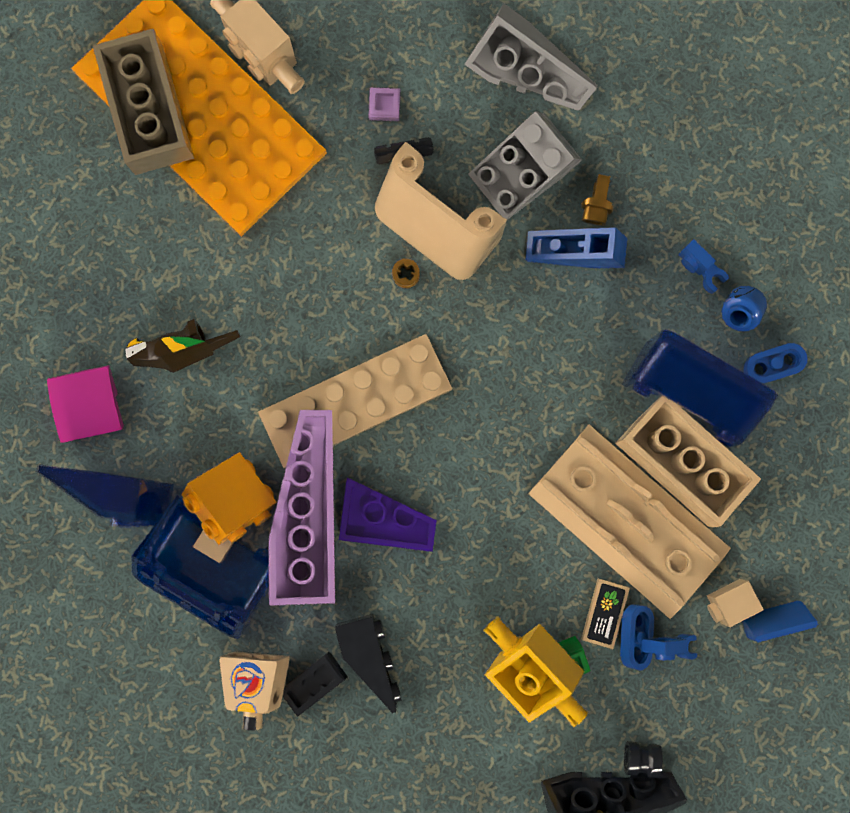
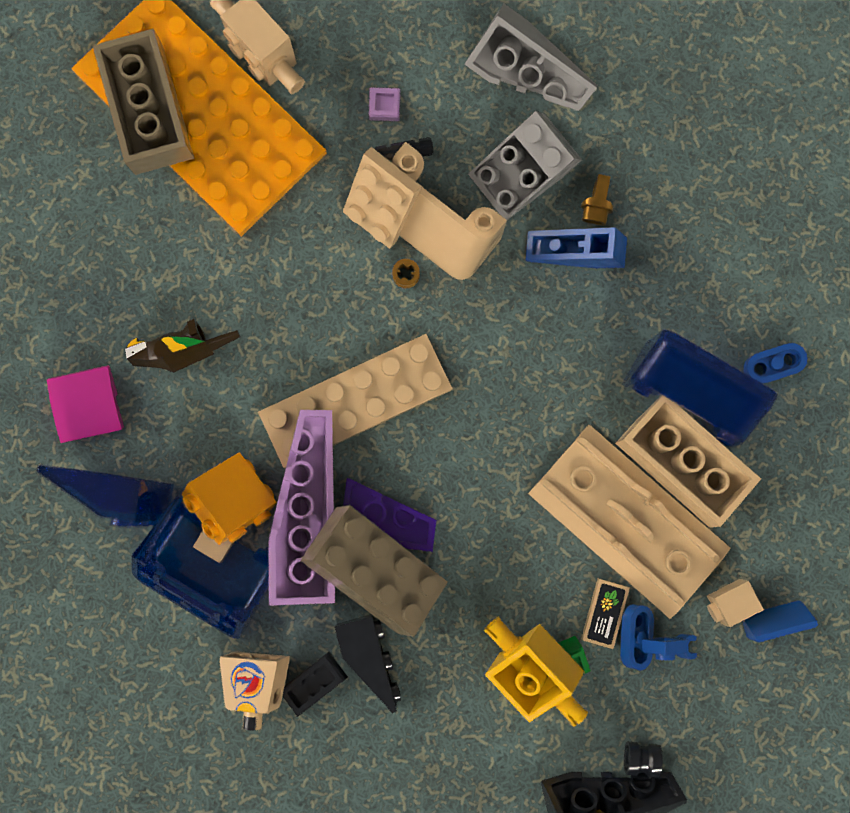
(374, 570): none -> dark tan brick
(381, 198): none -> tan plate
(698, 260): blue plate -> none
(744, 308): blue head -> none

